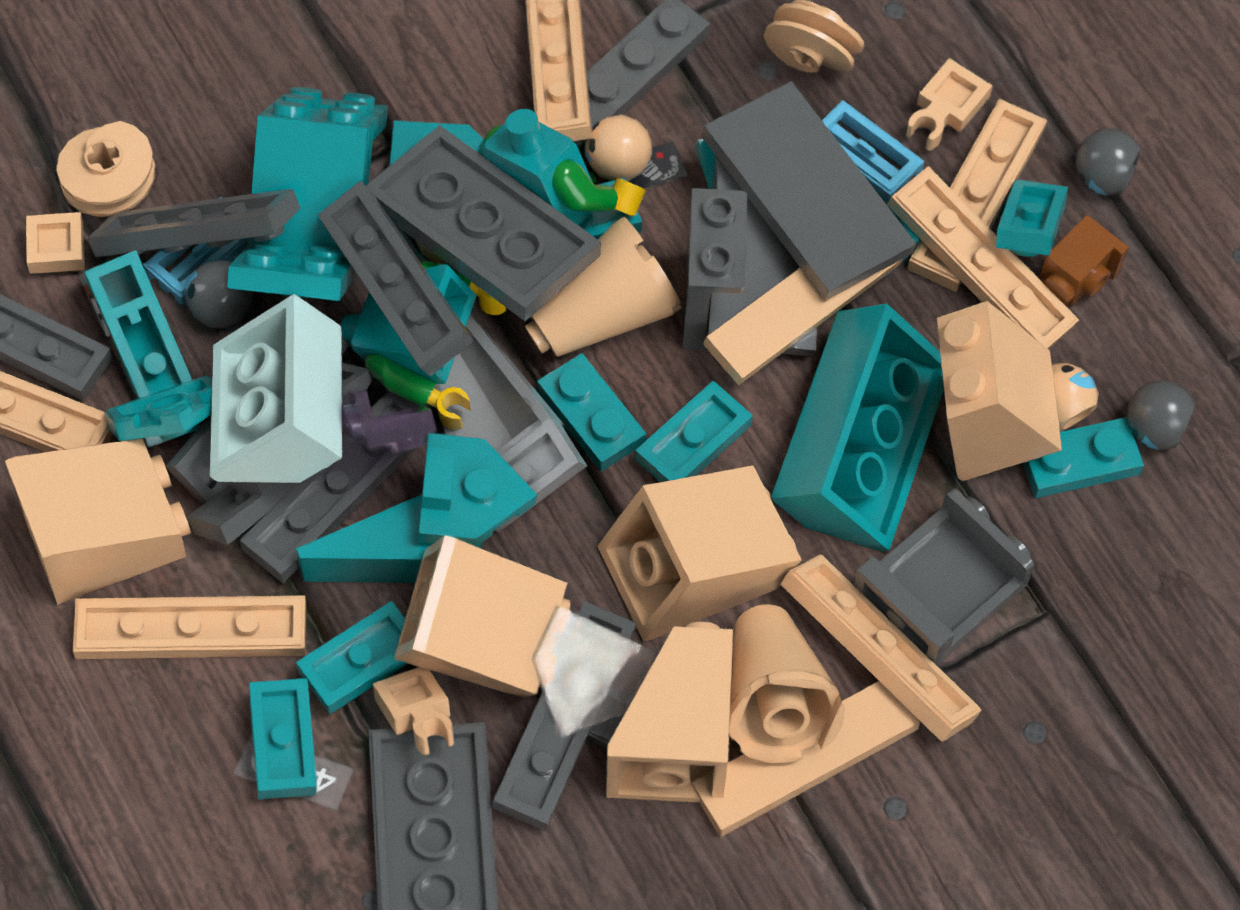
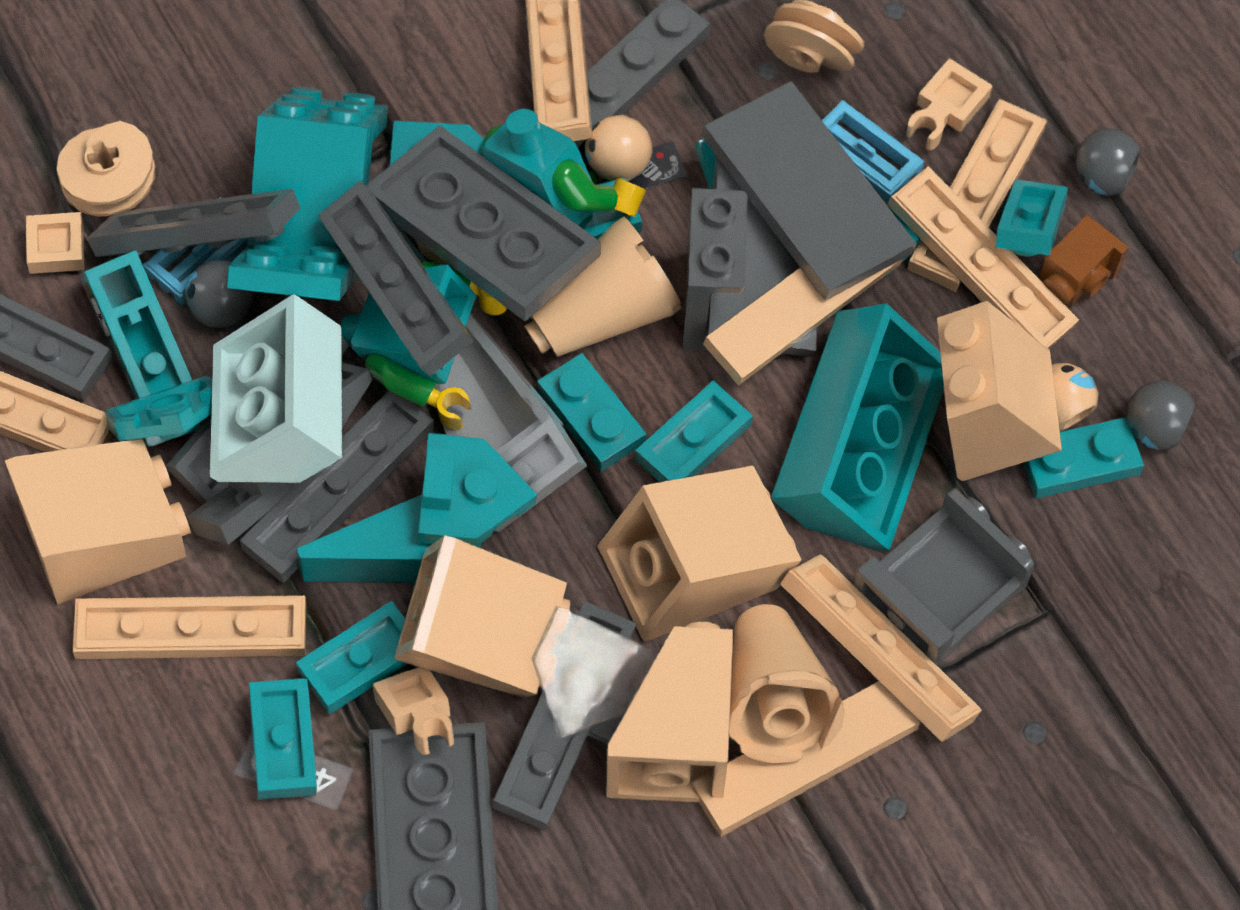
(396, 430): clear purple bracket -> none

